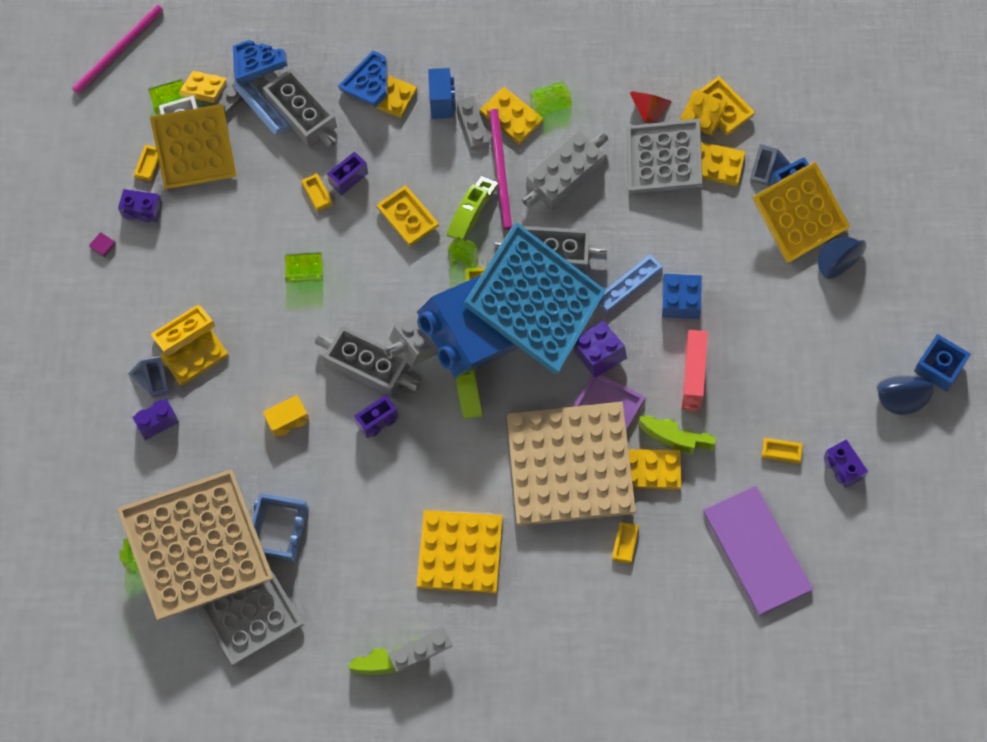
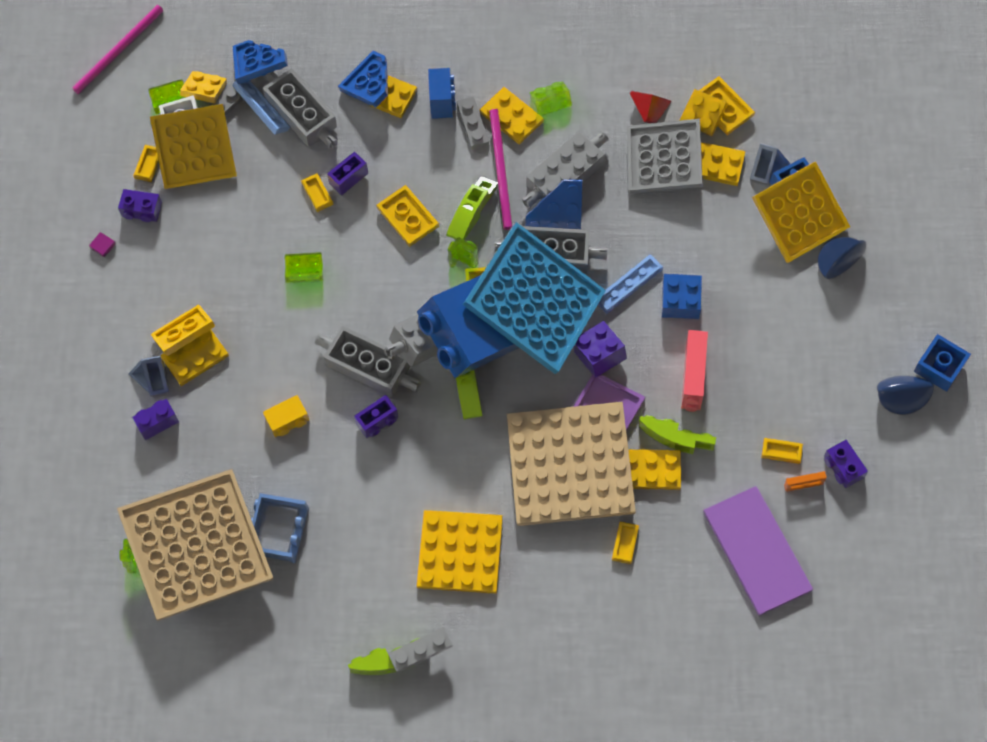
(251, 619): light grey plate -> none
(559, 208): none -> blue plate
(805, 481): none -> orange tile

